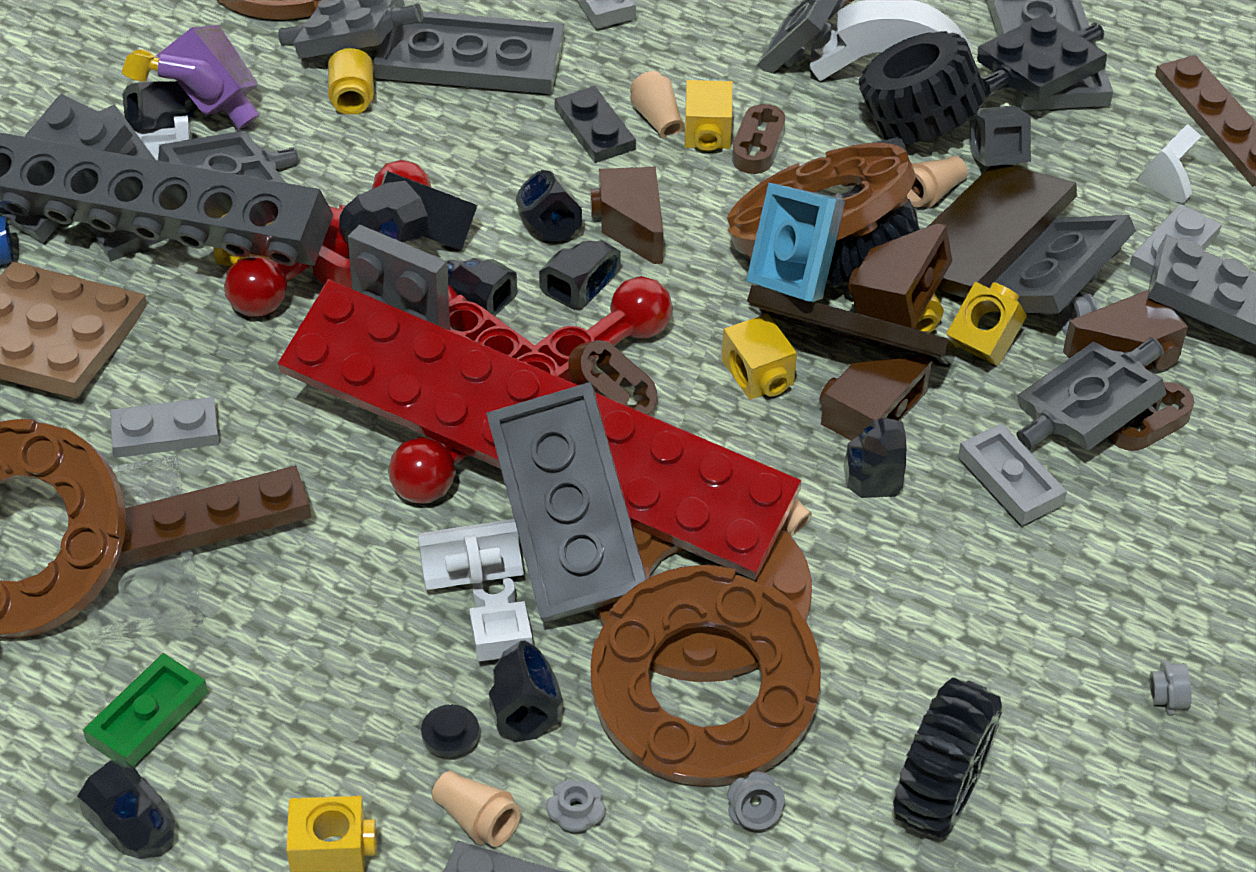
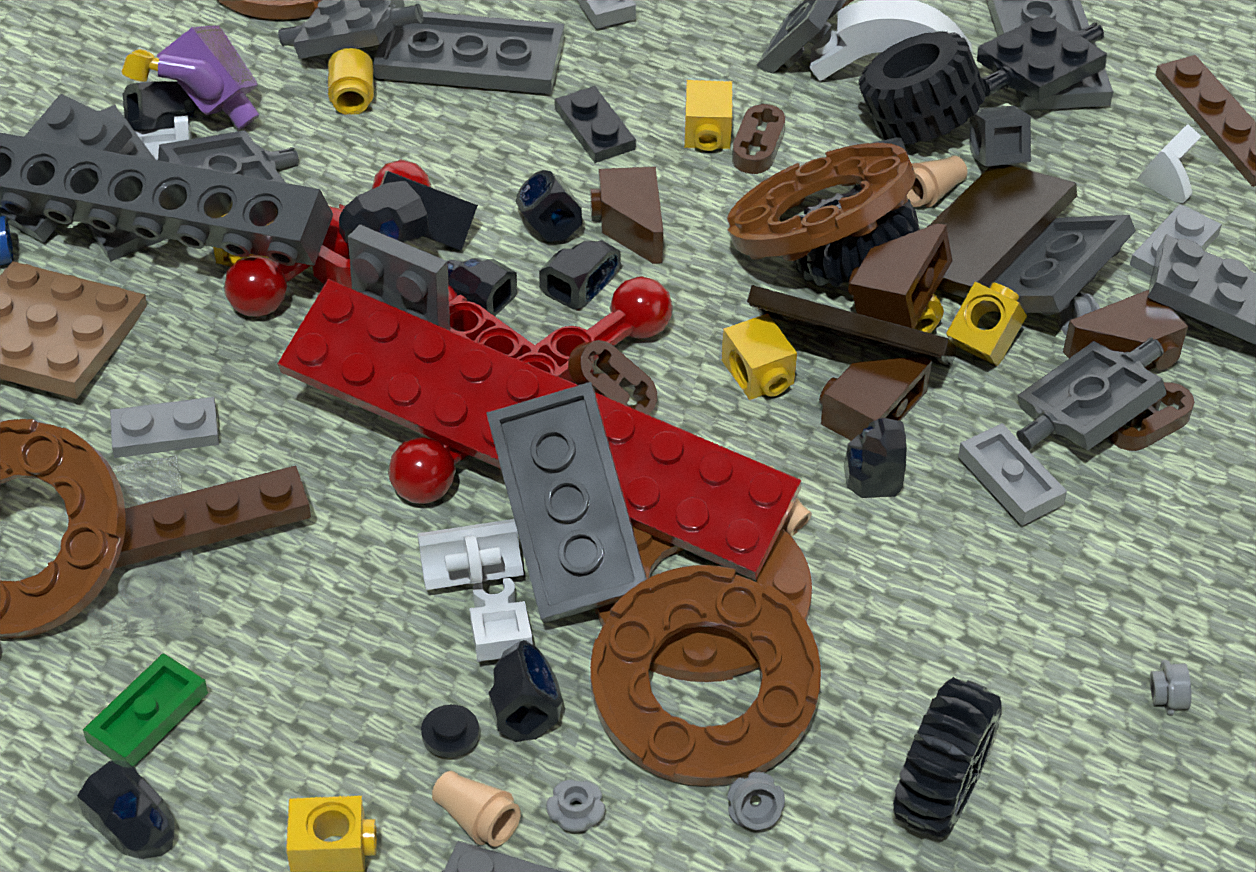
(657, 103): light nougat cone -> none
(795, 241): medium azure slope -> none

